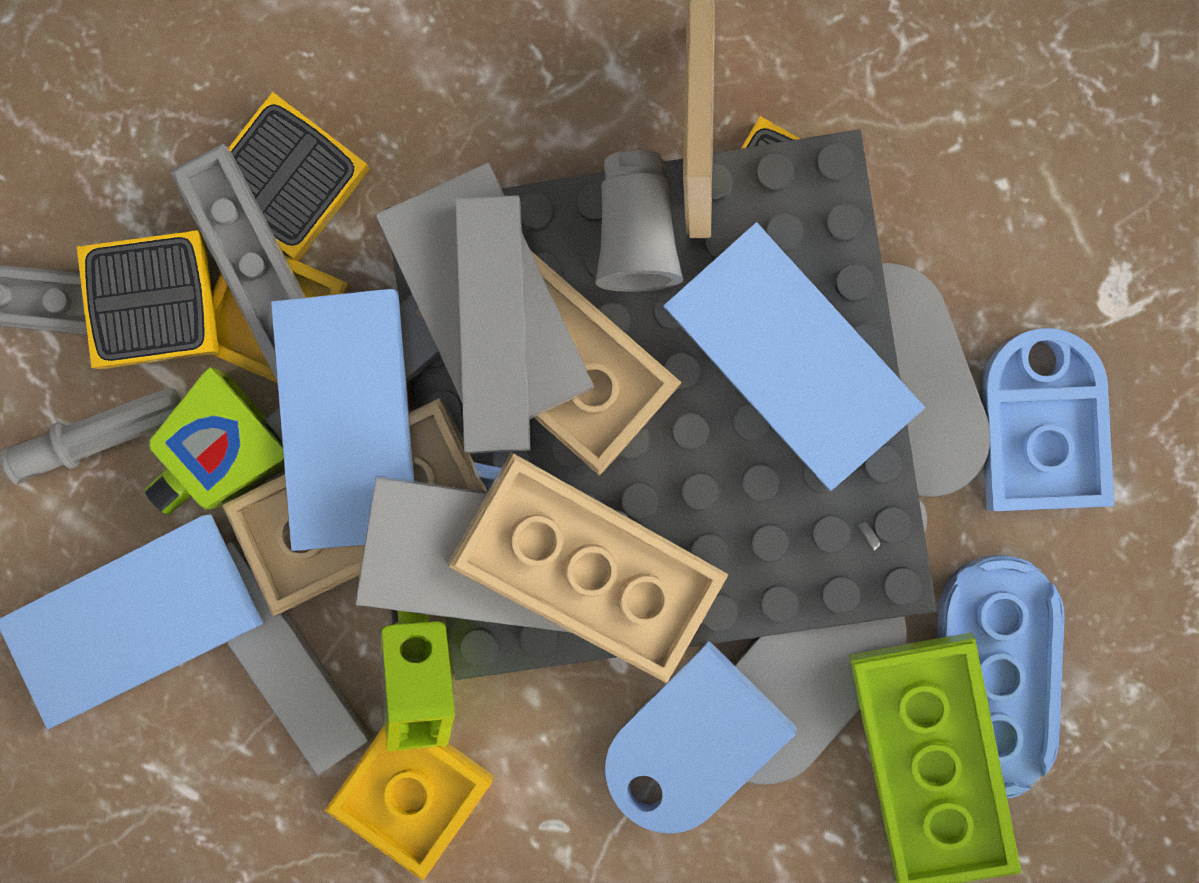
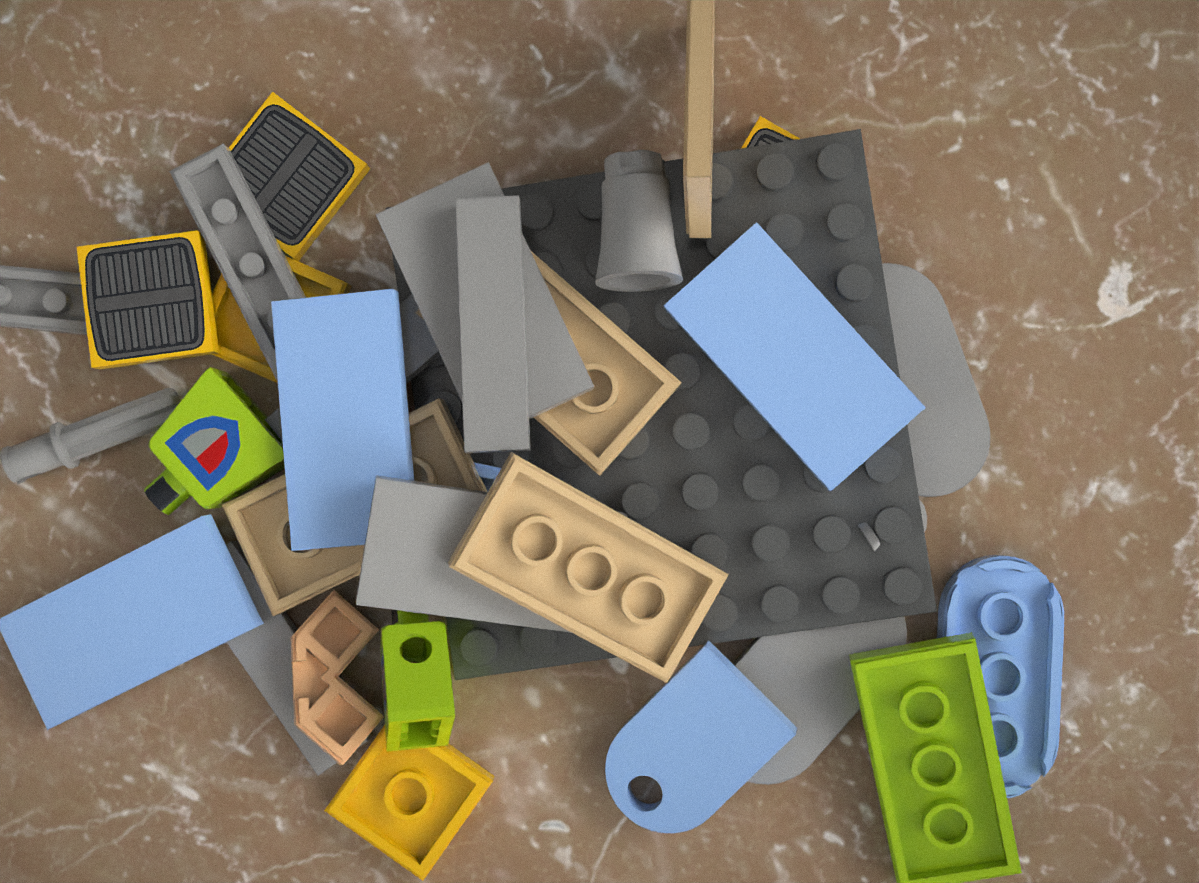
(322, 702): none -> light nougat tile
(1047, 430): light blue tile -> none

